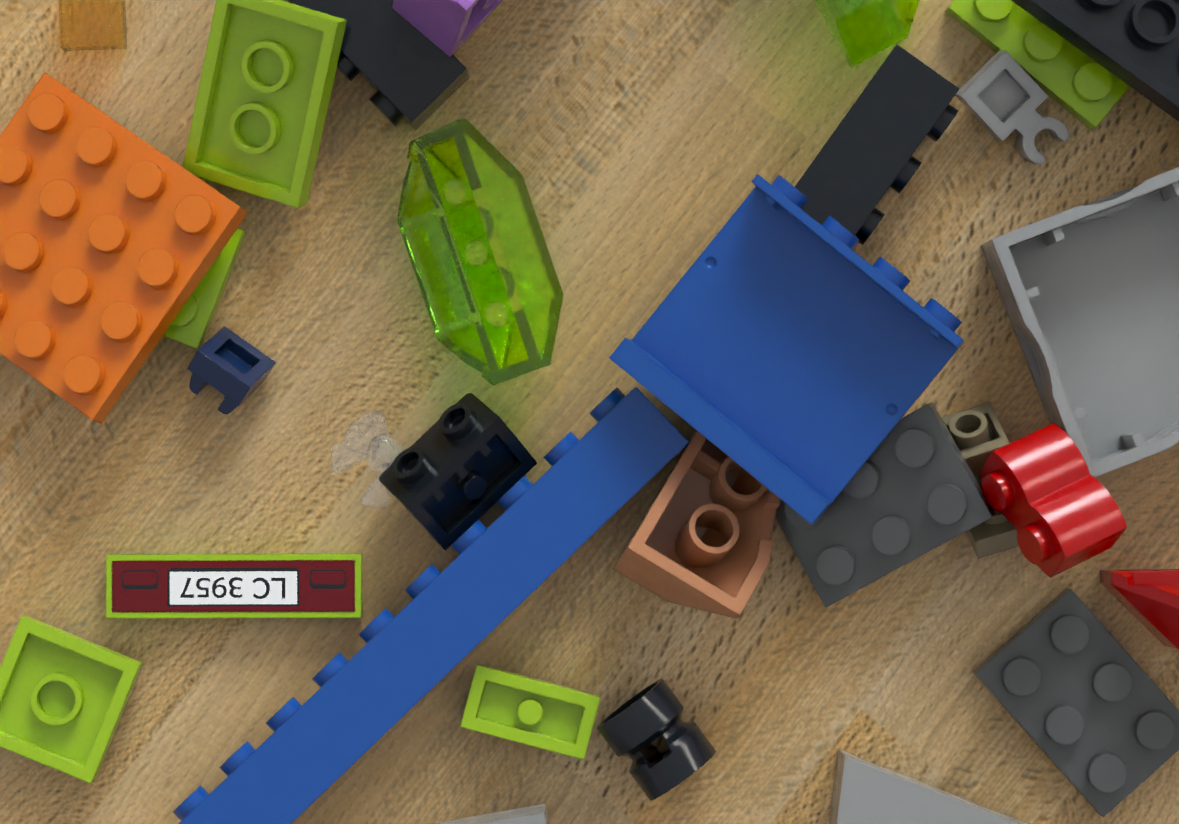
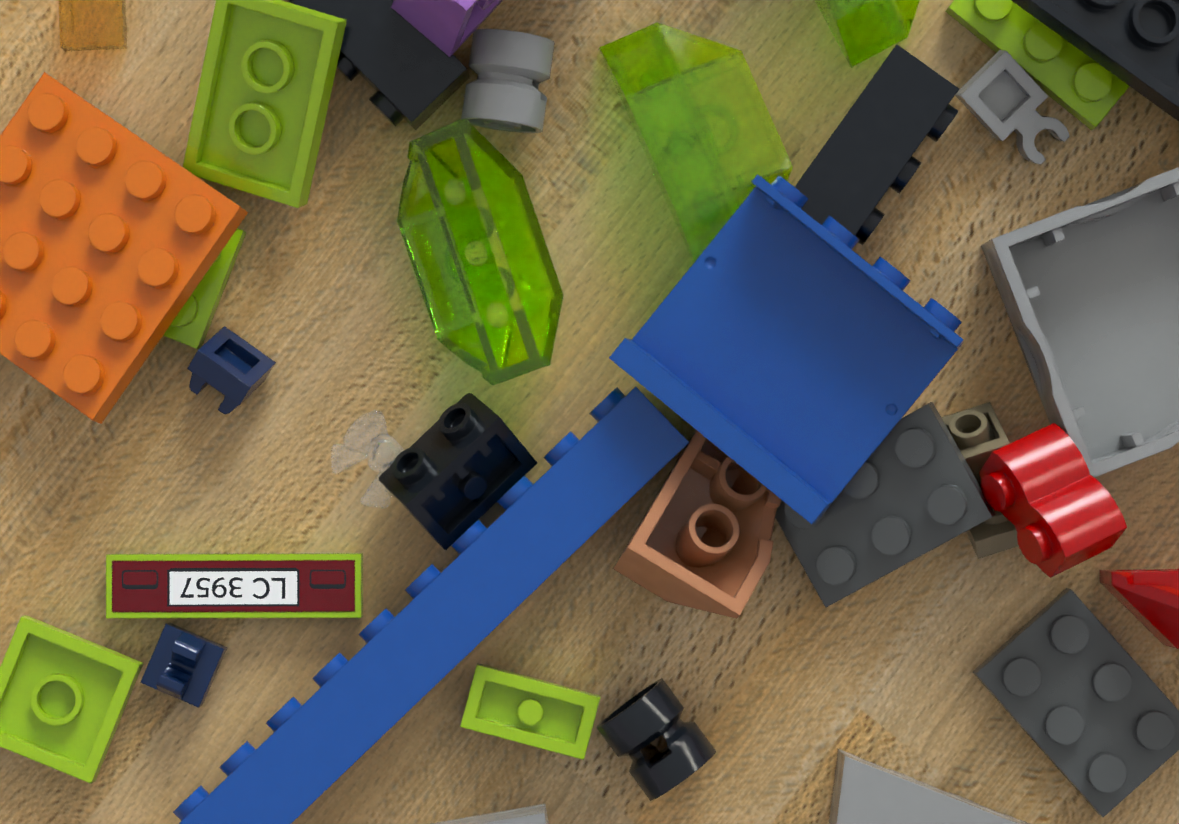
(183, 664): none -> dark blue tile
(508, 80): none -> light grey wheel
(696, 124): none -> clear neon green wedge

